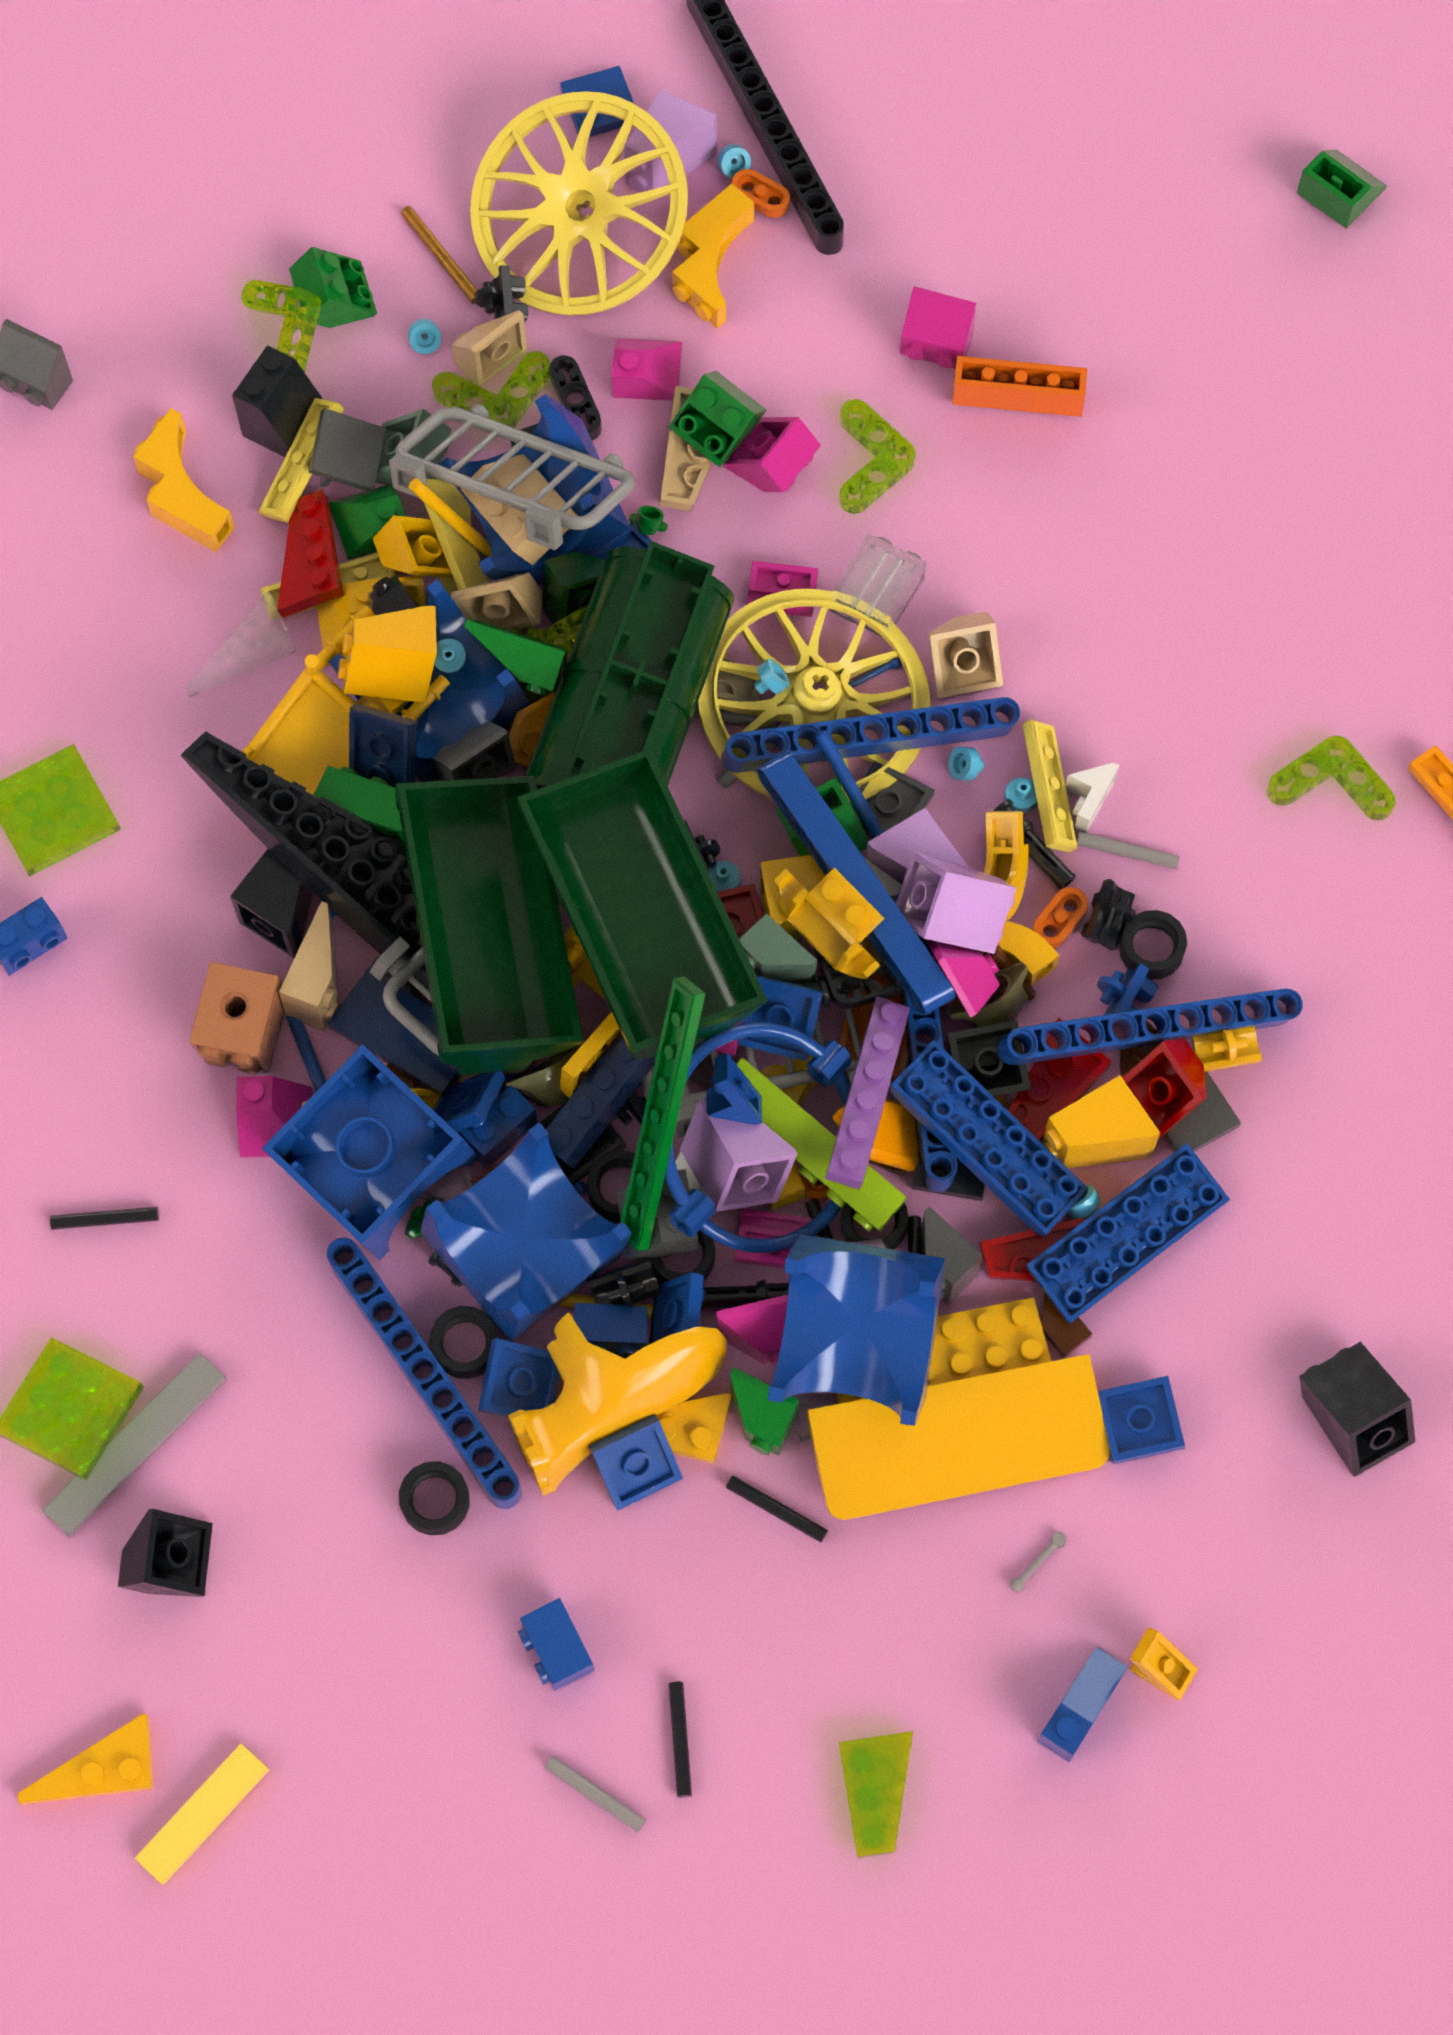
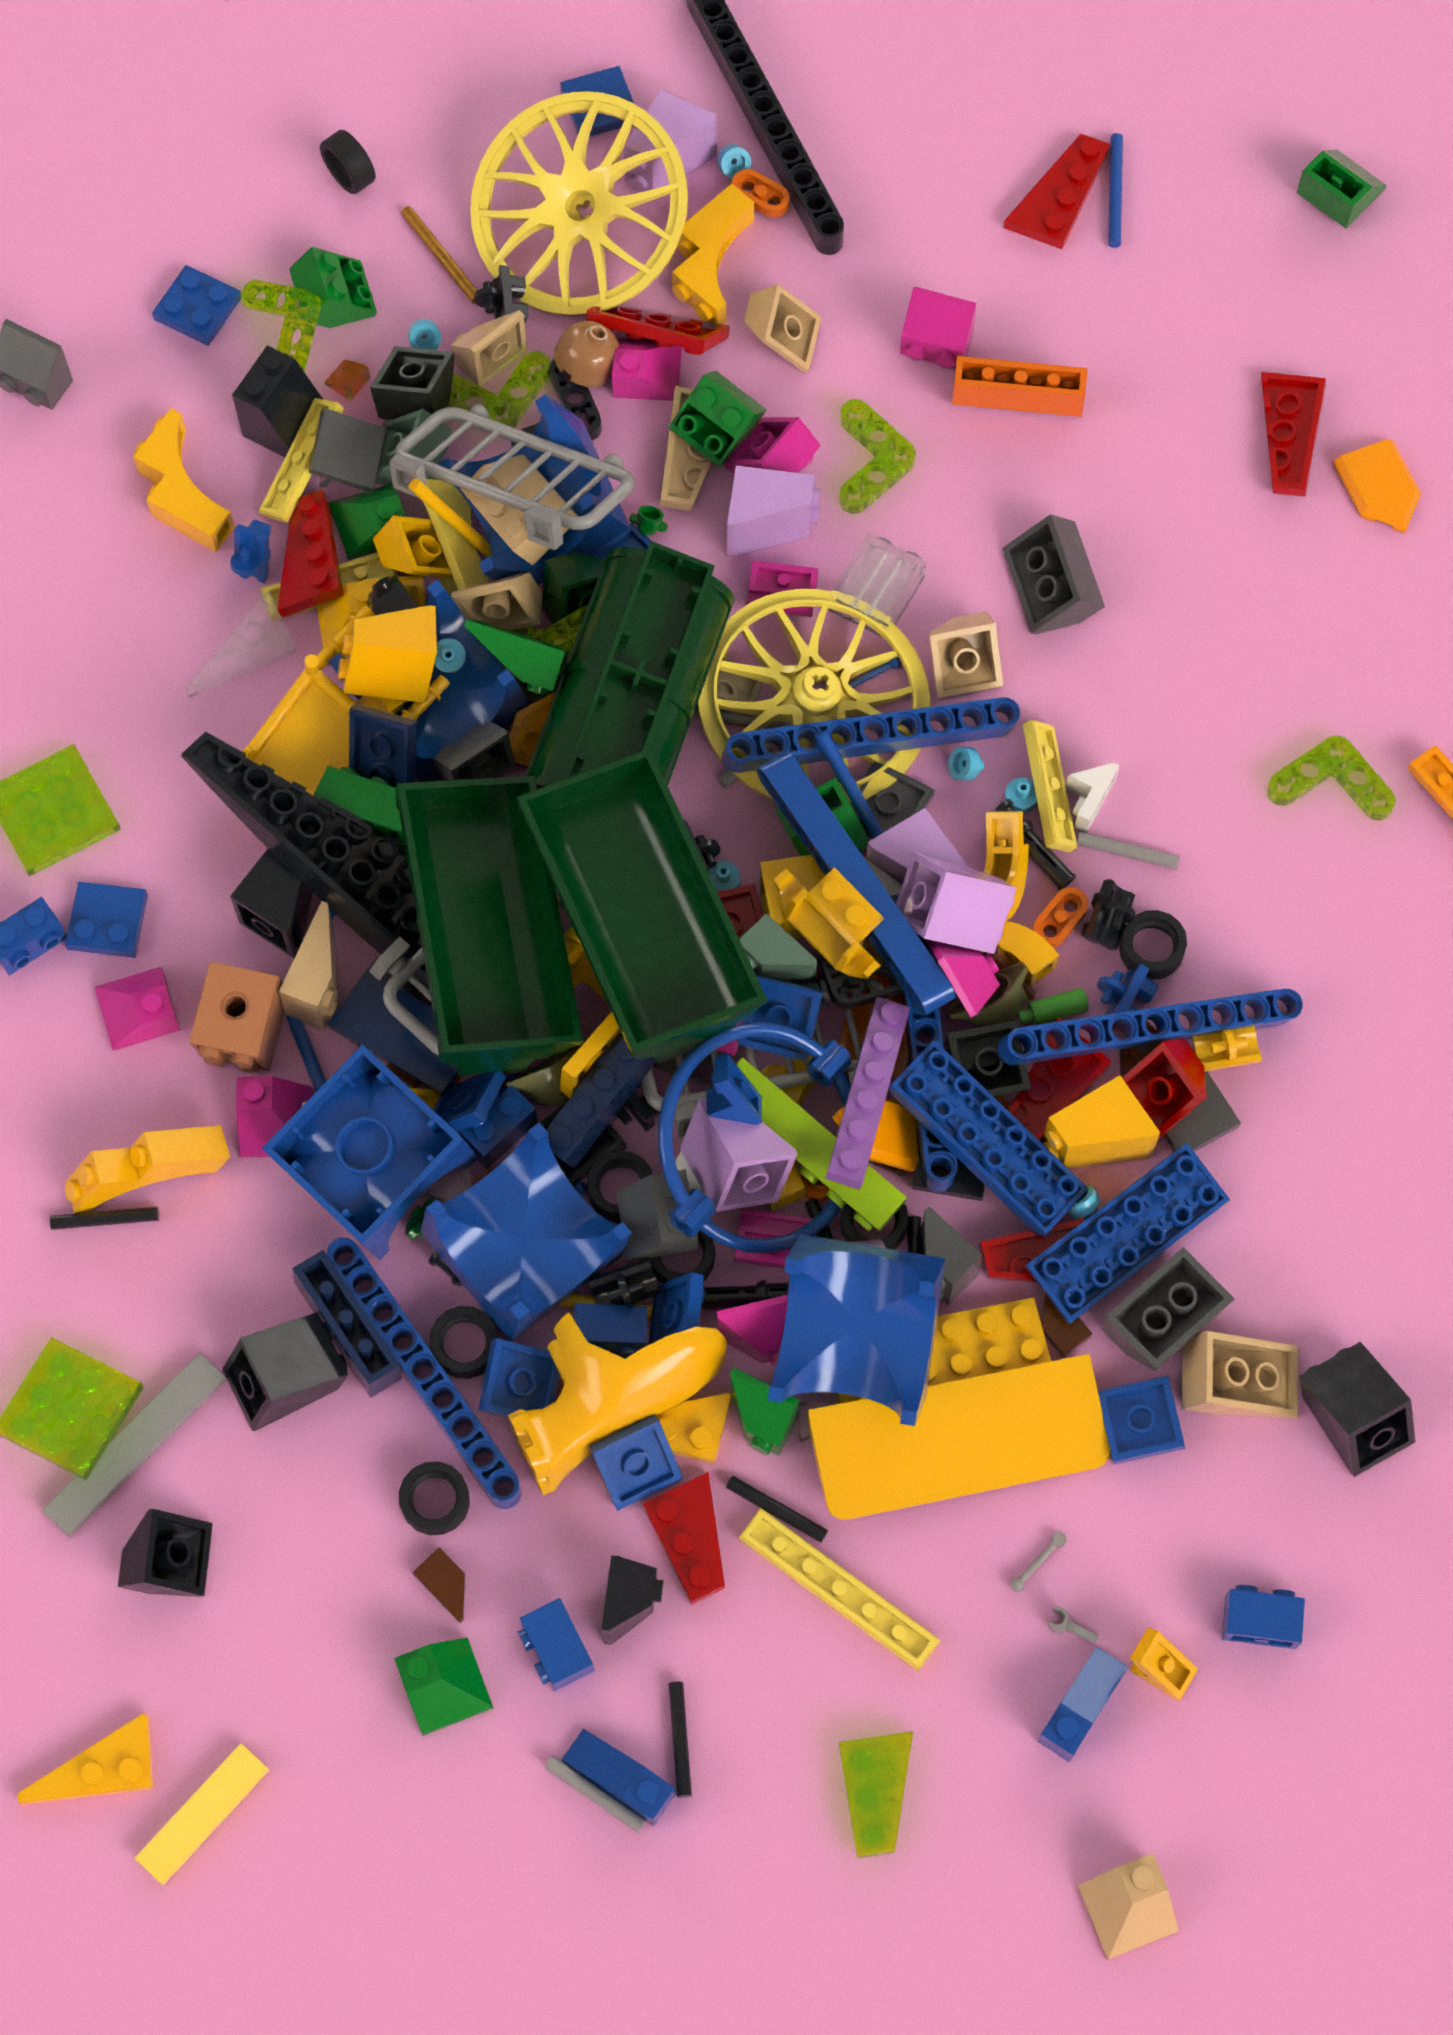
(106, 919): none -> blue plate
(137, 1008): none -> dark pink slope
(149, 1160): none -> yellow arch
(197, 305): none -> blue plate
(252, 551): none -> blue hips
(284, 1369): none -> black slope
(347, 161): none -> black tyre
(347, 1323): none -> dark blue brick
(348, 378): none -> clear orange slope
(413, 381): none -> pearl dark grey slope
(443, 1684): none -> green slope
(444, 1582): none -> reddish brown tile
(586, 353): none -> medium nougat cylinder
(620, 1776): none -> blue slope
(629, 1597): none -> black slope
(659, 327): none -> red wing
(662, 1110): green tile -> none
(689, 1536): none -> red wing
(770, 509): none -> lavender slope
(771, 677): medium azure tile -> none
(784, 324): none -> tan slope
(839, 1589): none -> light yellow tile
(1053, 575): none -> dark grey slope
(1055, 1006): none -> bright green cylinder
(1058, 197): none -> red wing
(1070, 1626): none -> light grey hand
(1115, 190): none -> blue bar
(1129, 1906): none -> tan slope
(1166, 1311): none -> dark grey slope
(1239, 1376): none -> tan slope
(1263, 1617): none -> blue brick
(1292, 425): none -> red wing
(1379, 484): none -> light orange tile

